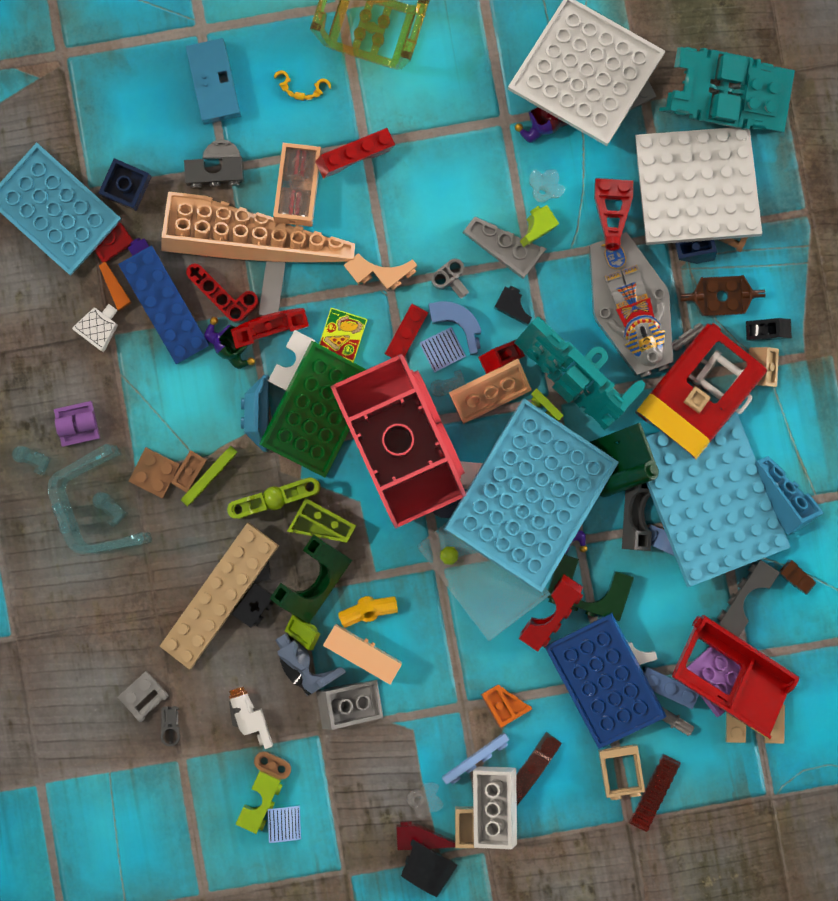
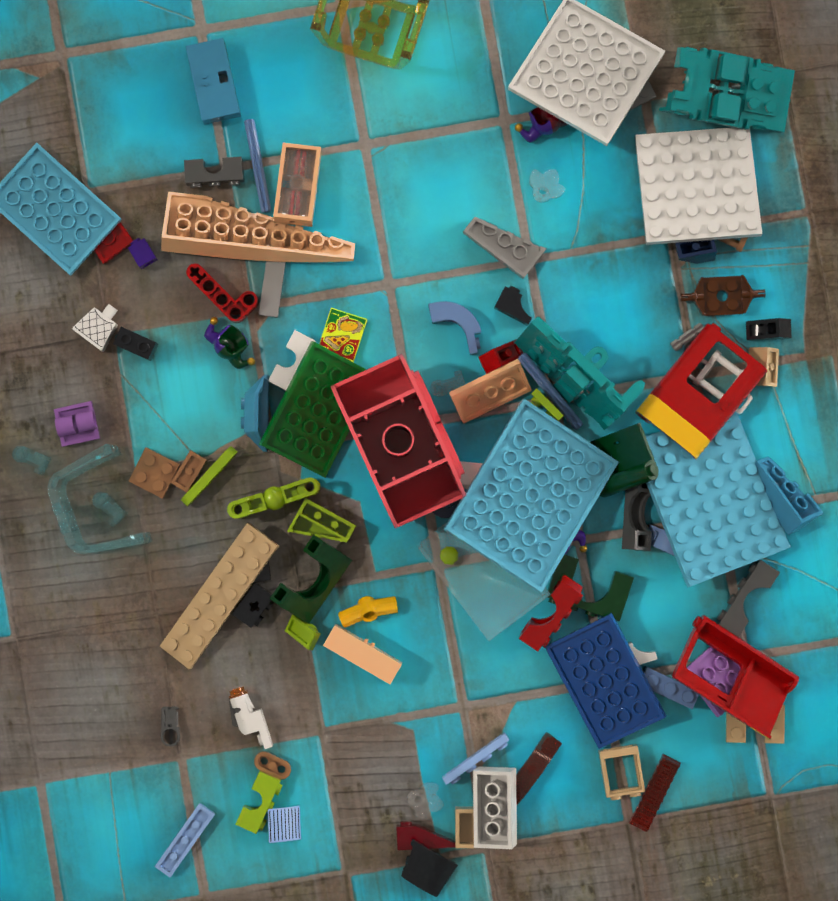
(117, 292): orange piece -> none
(125, 184): dark blue brick -> none
(135, 343): none -> black brick
(140, 690): light grey plate -> none
(163, 304): blue plate -> none
(185, 840): none -> light blue plate
(220, 149): light grey plate -> none
(257, 165): none -> medium blue axle
(269, 324): red slope -> none
(296, 663): sand blue hips -> none
(300, 96): yellow piece -> none
(344, 156): red arch -> none
(349, 704): light grey slope -> none
(389, 276): light nougat arch -> none
(406, 332): red plate -> none
(442, 349): light blue sticker -> none
(452, 279): light grey beam -> none
(504, 705): orange wing -> none
(539, 223): lime arch -> none
(550, 391): none -> medium blue axle
(613, 190): red plate -> none
(631, 306): light grey container -> none
(678, 723): light grey axle -> none
(697, 399): tan tile -> none
(797, 577): reddish brown leg -> none

